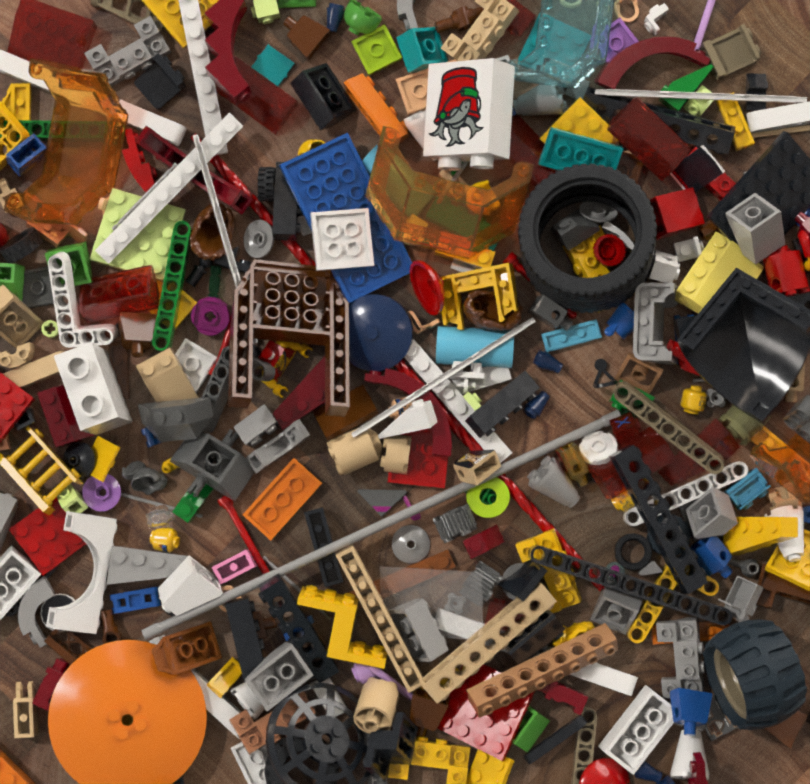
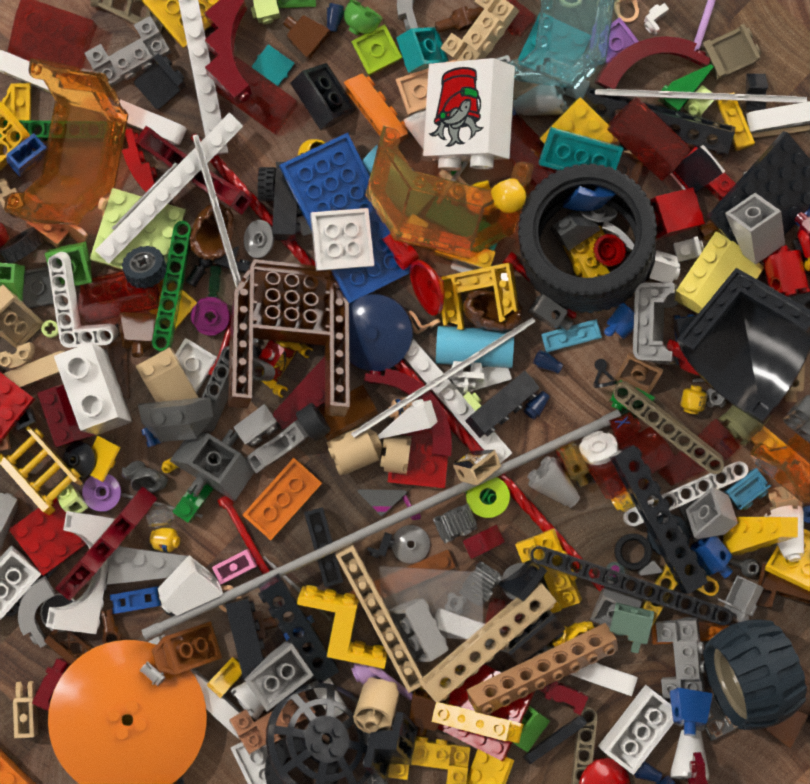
(106, 543): none -> dark red arch
(144, 267): none -> black wheel
(152, 673): none -> light grey pin
(313, 422): none -> black tyre
(387, 543): none -> black bracket
(403, 253): none -> red piece
(477, 722): none -> yellow fence
(509, 196): none -> yellow helmet
(588, 200): none -> blue slope
(632, 622): none -> sand green hinge

